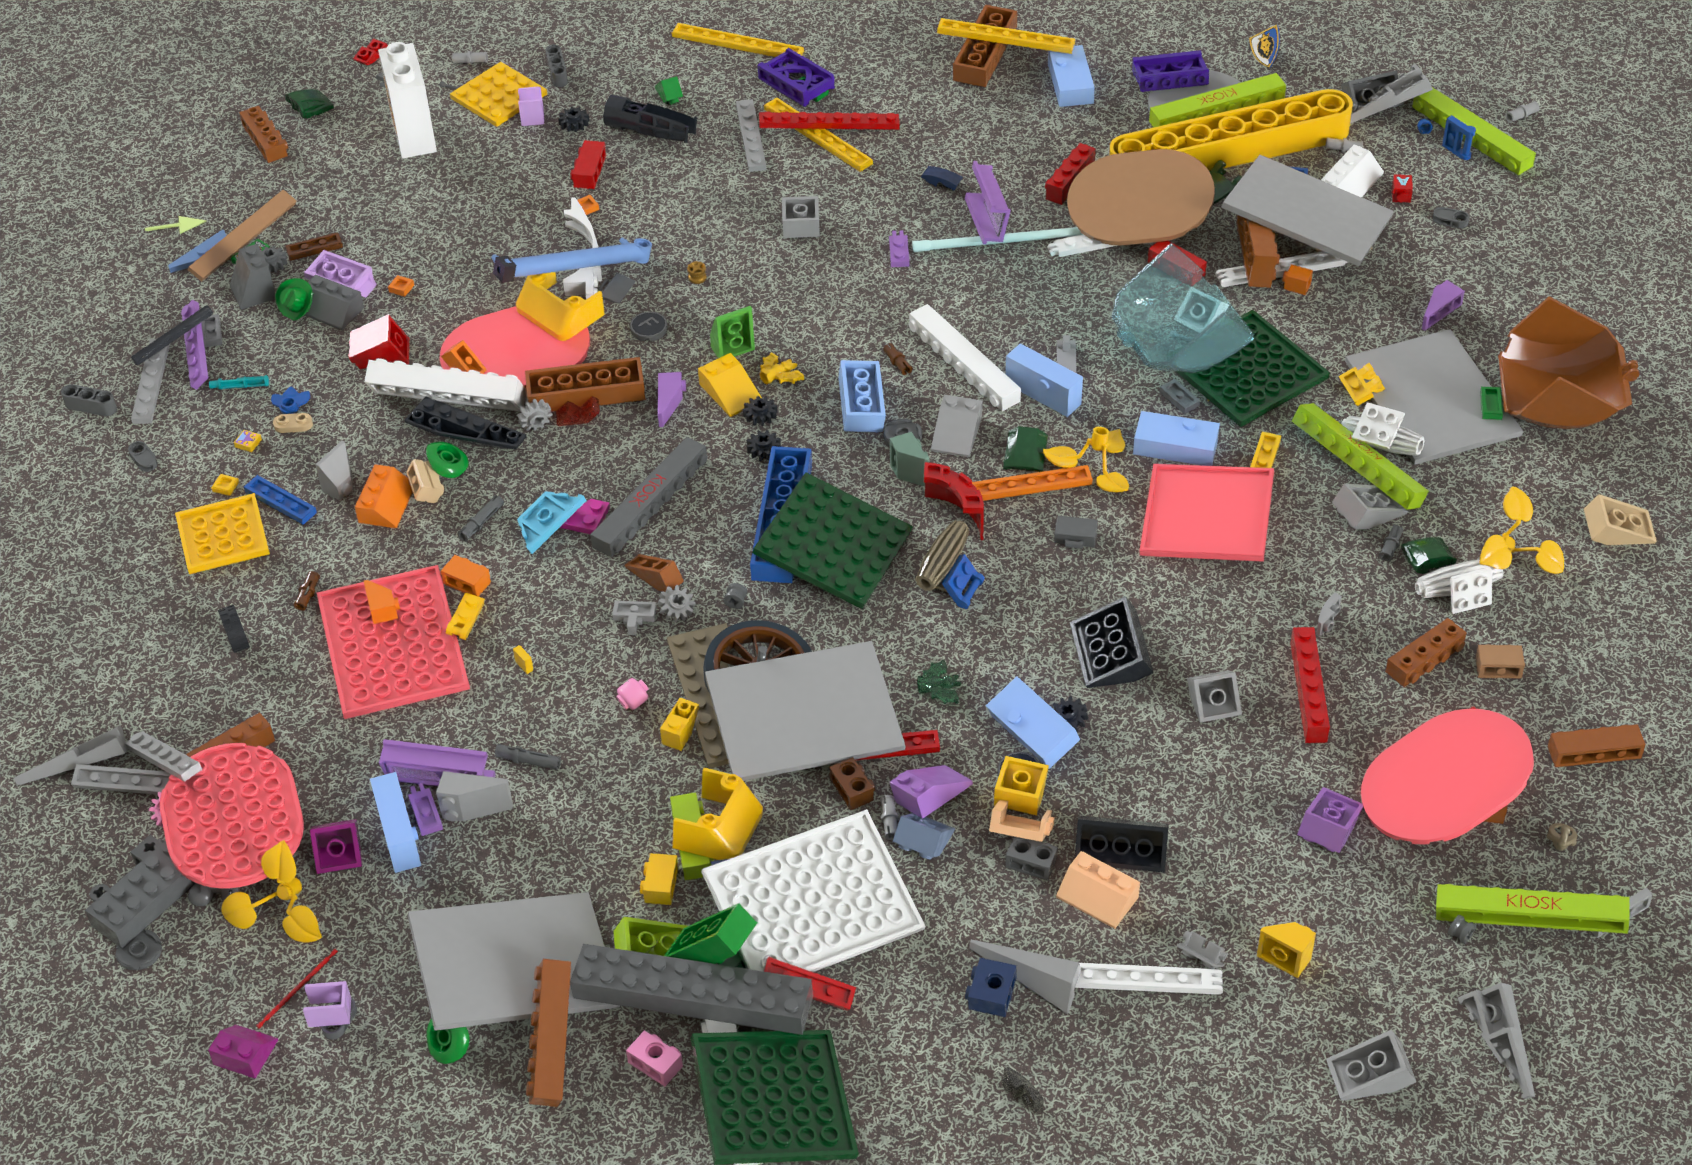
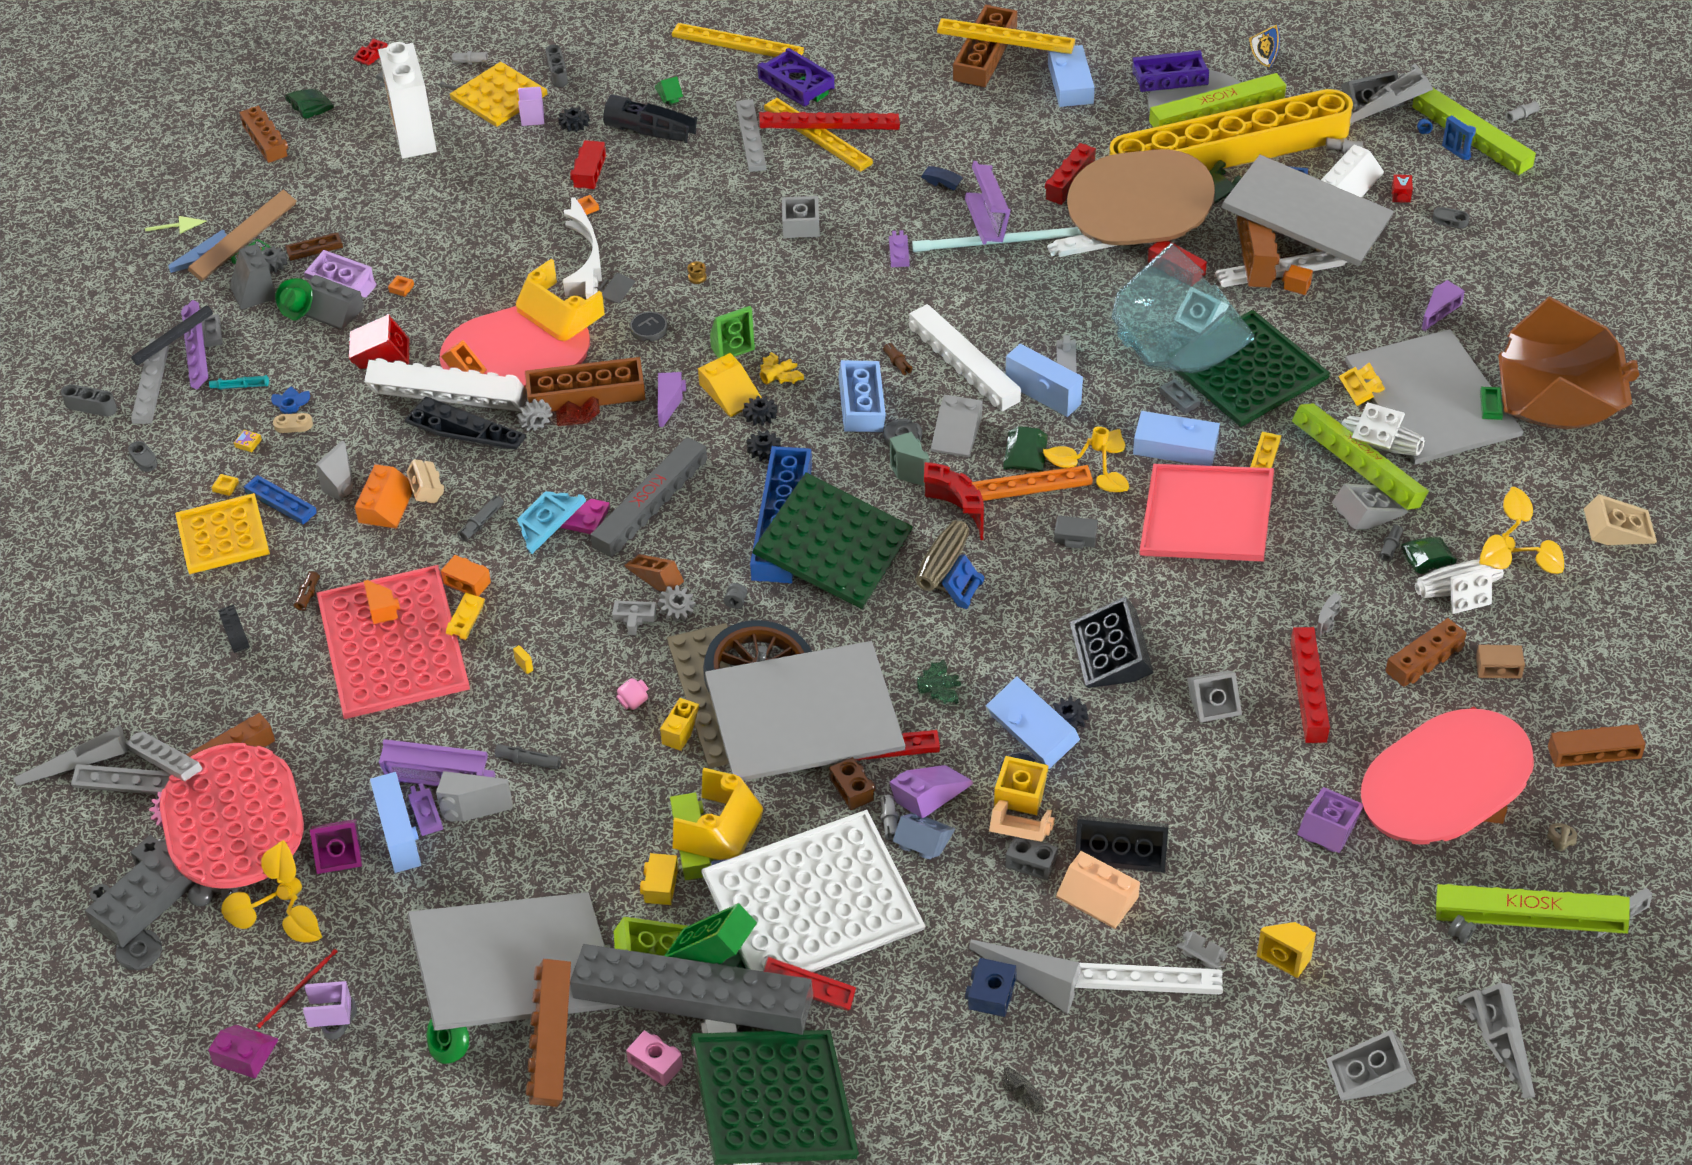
(447, 459): green hat -> none
(506, 268): medium blue piece -> none

